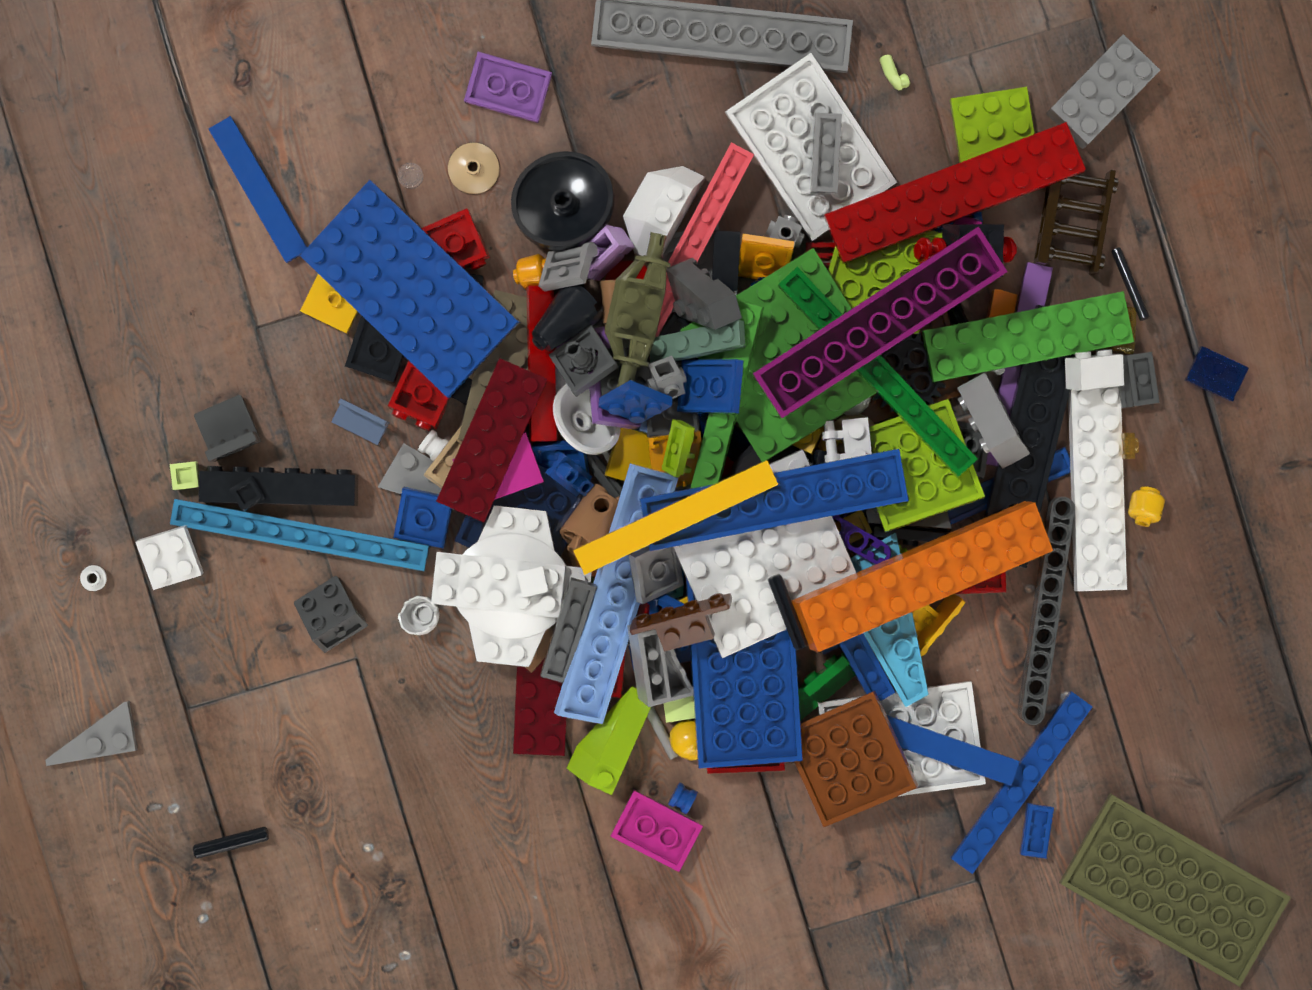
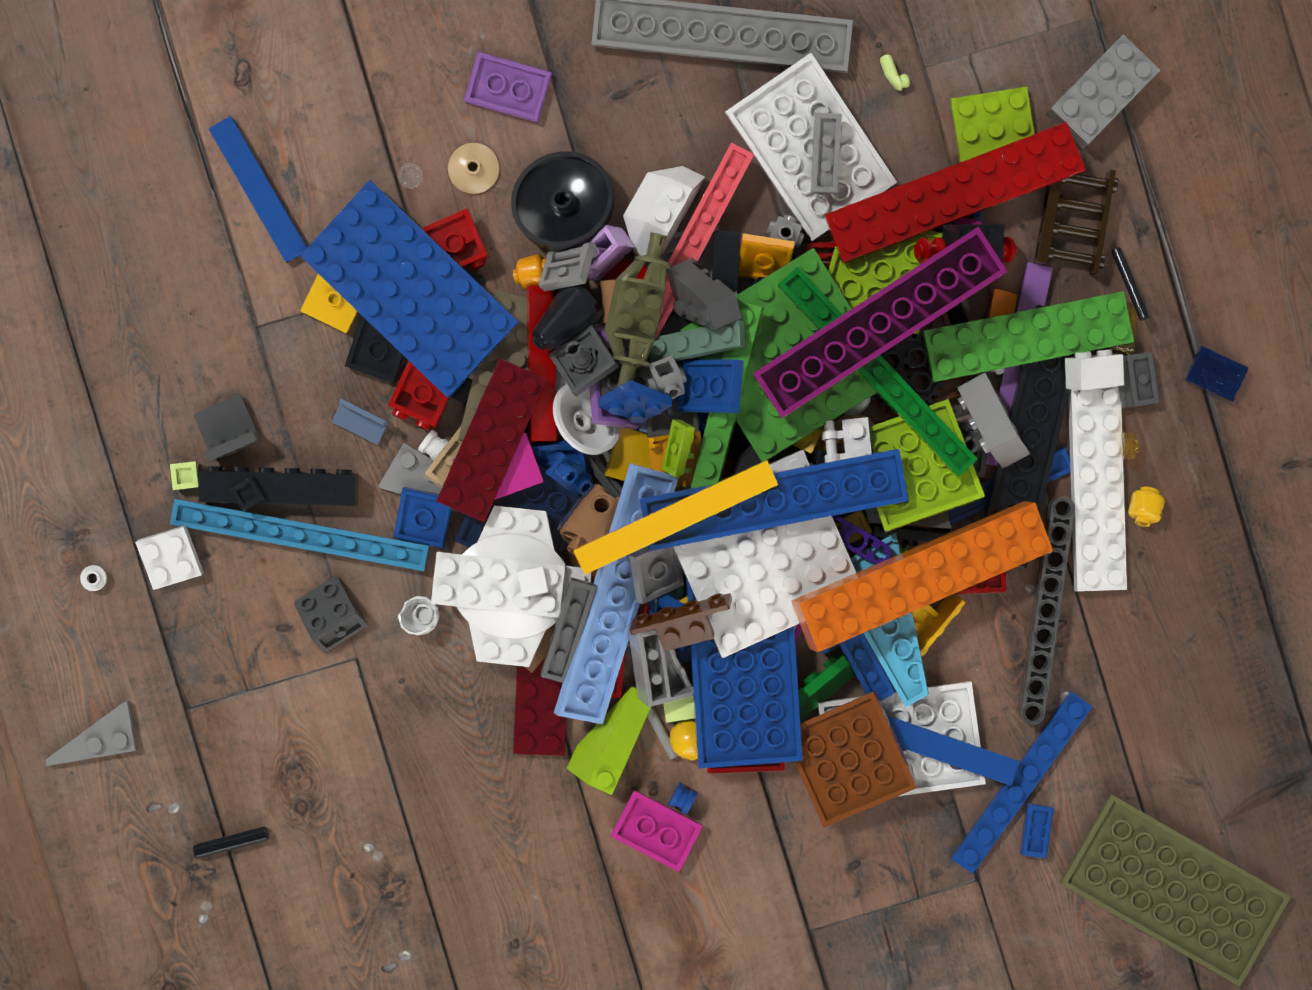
(787, 612): black axle -> none

